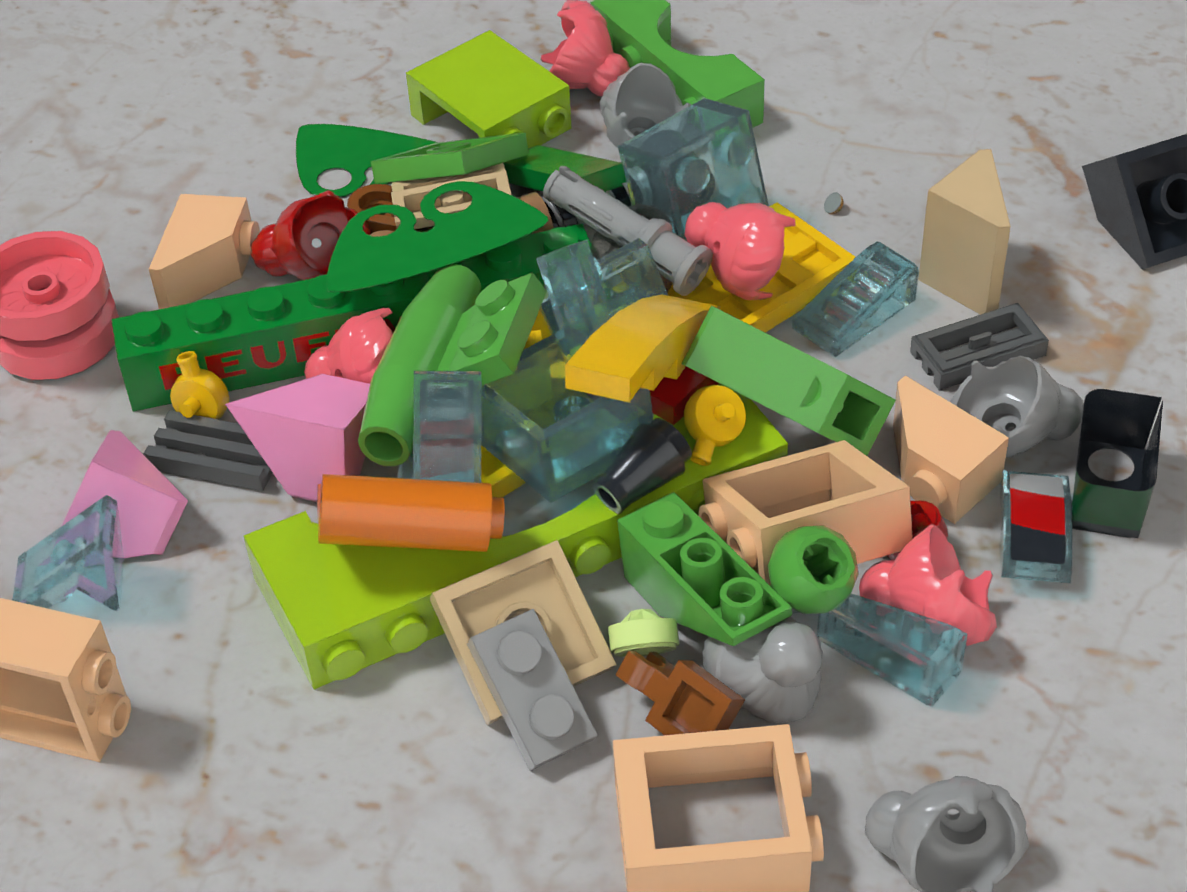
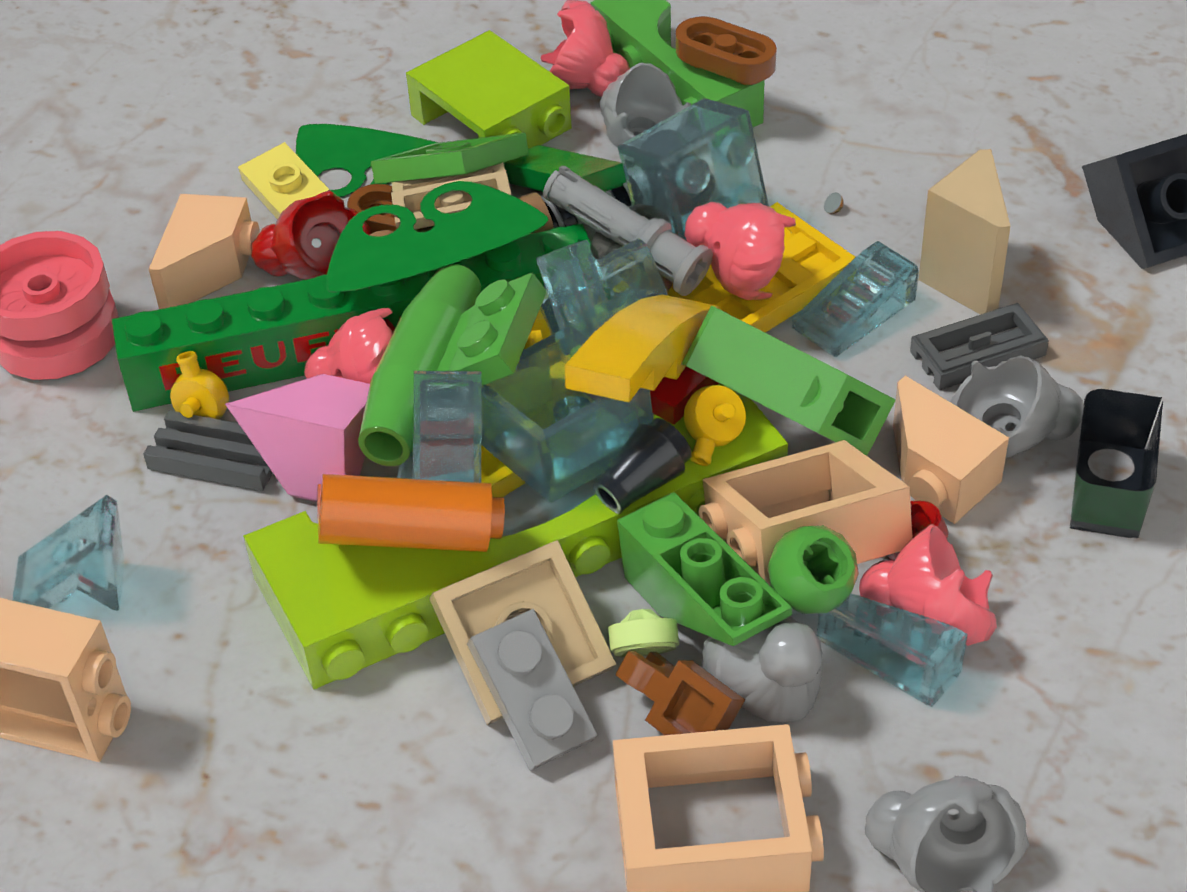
(145, 498): bright pink slope -> none
(280, 178): none -> light yellow plate
(726, 49): none -> dark orange plate
(1036, 527): slope -> none

